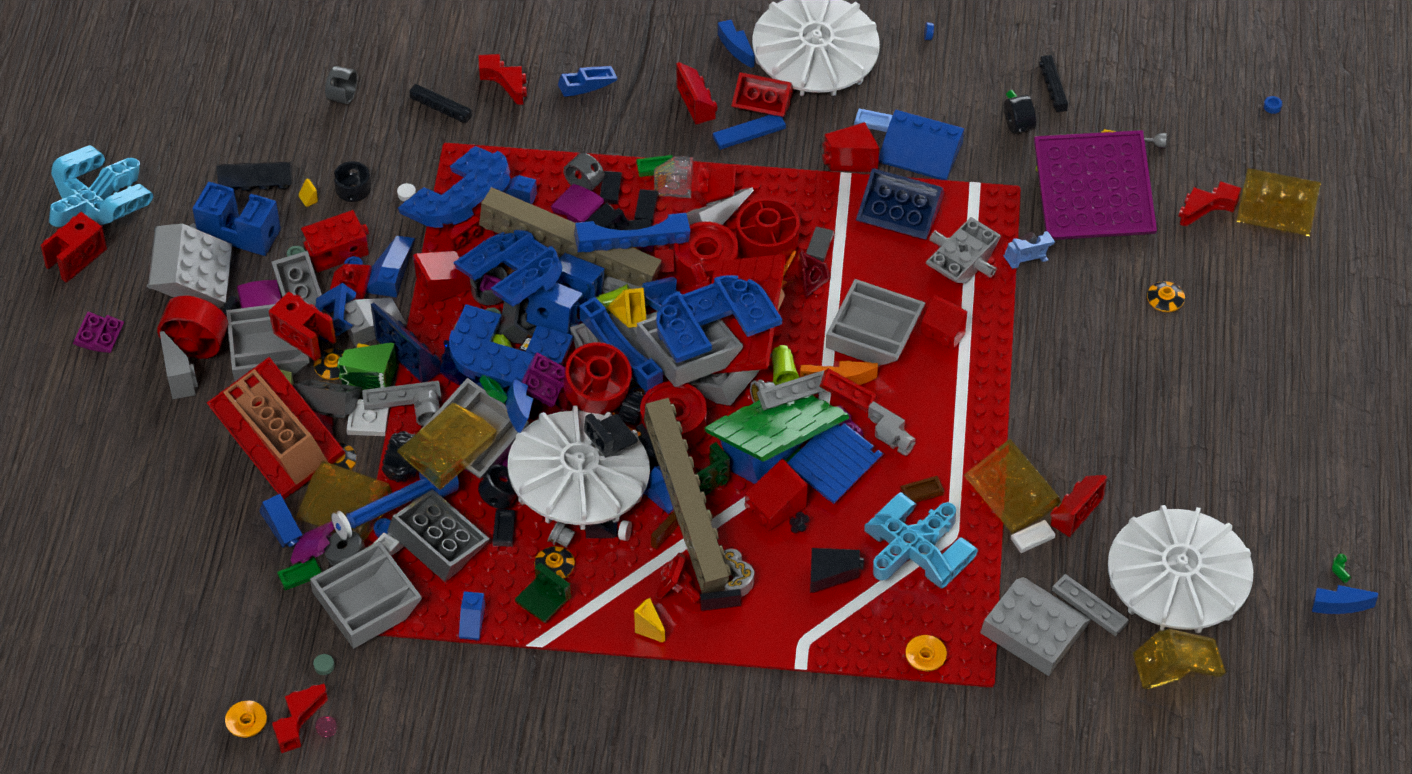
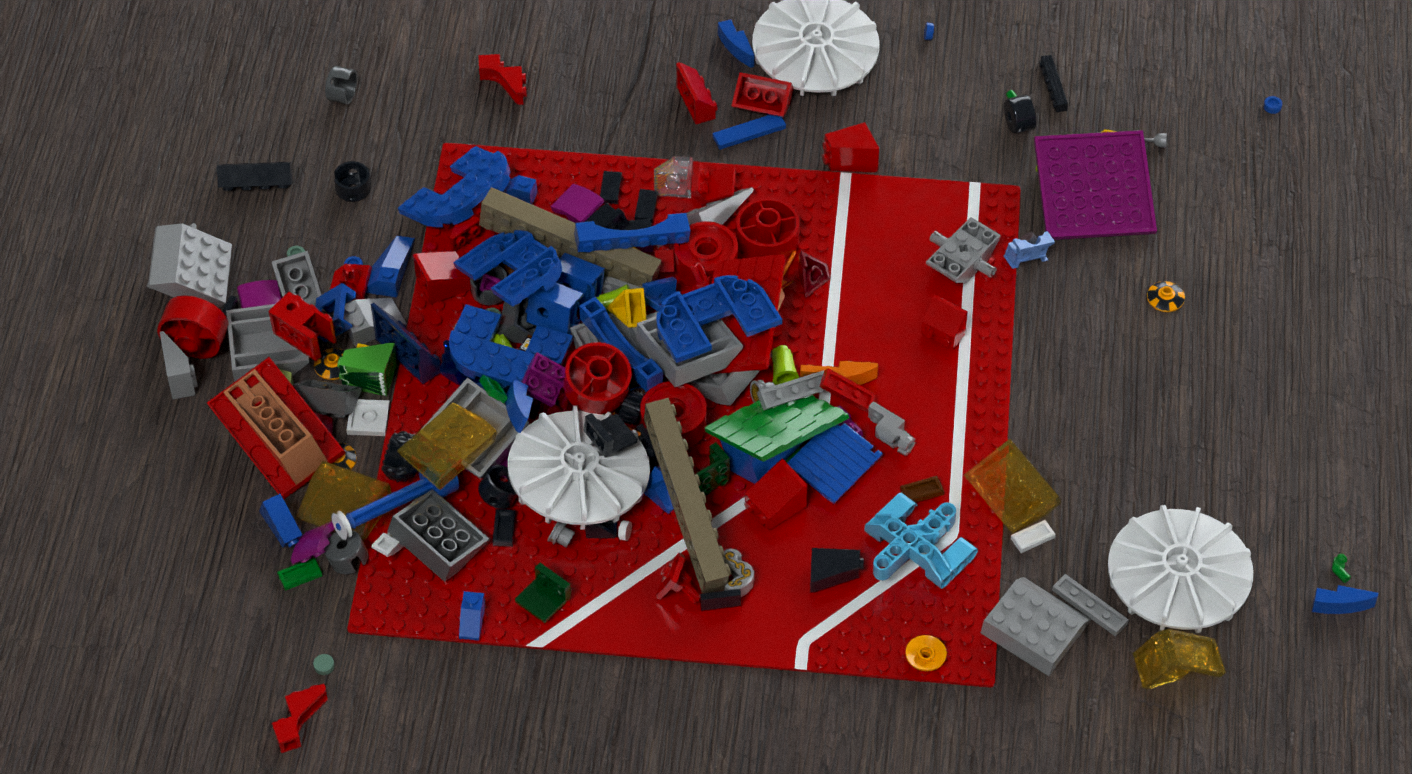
(74, 246): red torso -> none
(96, 200): medium azure piece -> none
(98, 332): magenta slope -> none
(219, 217): blue piece -> none
(243, 712): light orange dish -> none
(308, 193): yellow slope -> none
(326, 726): clear pink tile -> none
(335, 240): red torso -> none
(365, 594): light grey slope -> none
(381, 526): blue tile -> none
(396, 395): light grey plate -> none
(406, 191): white tile -> none
(425, 405): light grey wheel -> none
(440, 103): black piece -> none
(562, 566): dish -> none
(583, 163): dark grey piece -> none
(586, 80): blue slope -> none
(647, 165): green tile -> none
(648, 622): yellow slope -> none
(664, 530): reddish brown tile -> none
(799, 522): black plant -> none
(820, 243): dark grey tile -> none
(873, 119): light blue tile -> none
(873, 323): light grey slope -> none
(900, 204): dark blue slope -> none
(921, 145): blue slope -> none
(1079, 504): red slope -> none
(1203, 202): red arch -> none
(1278, 202): clear yellow slope -> none

